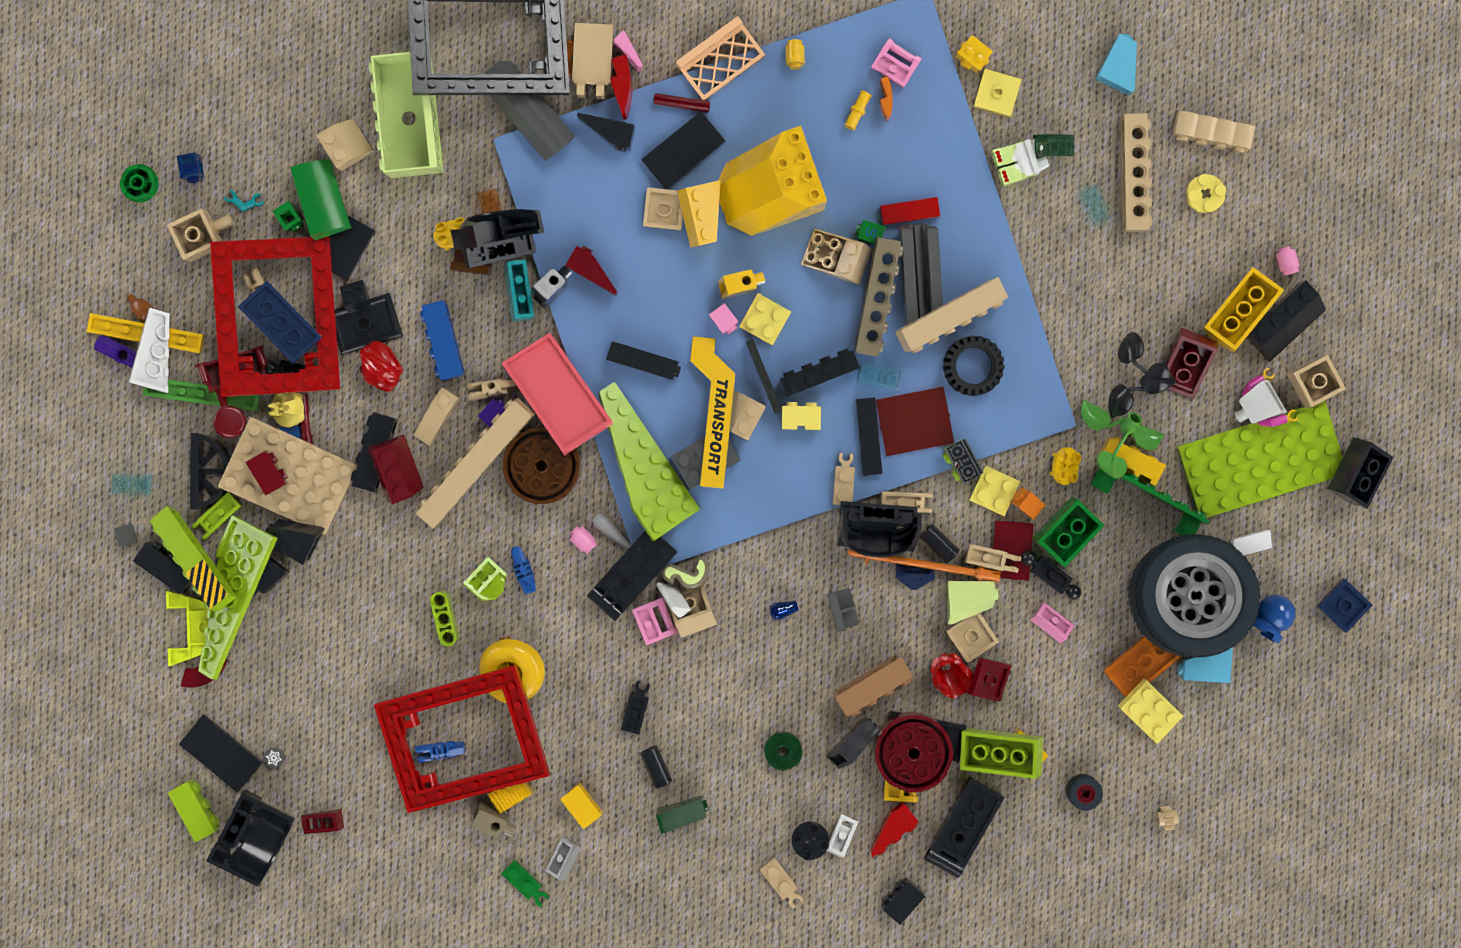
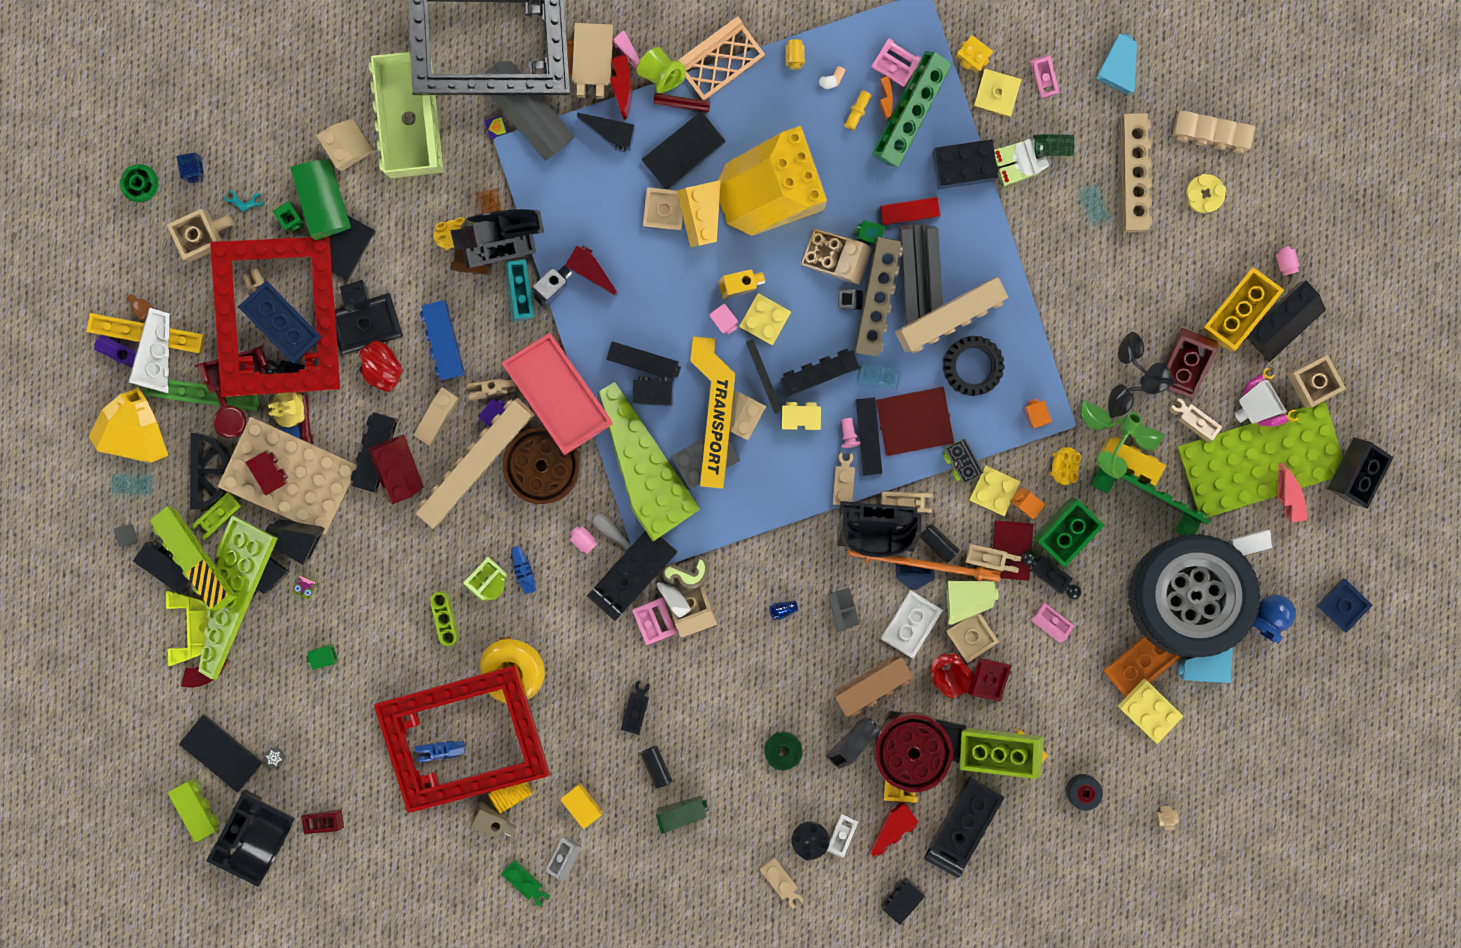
(128, 429): none -> yellow brick
(304, 586): none -> tile
(322, 657): none -> green brick
(496, 127): none -> tile
(653, 392): none -> black brick
(661, 70): none -> lime hat
(833, 80): none -> white arm
(849, 434): none -> bright pink pin
(850, 299): none -> black slope
(911, 98): none -> green brick
(911, 624): none -> white tile
(965, 164): none -> black brick
(1037, 413): none -> orange brick
(1044, 75): none -> bright pink slope
(1196, 420): none -> tan plate
(1291, 495): none -> coral slope

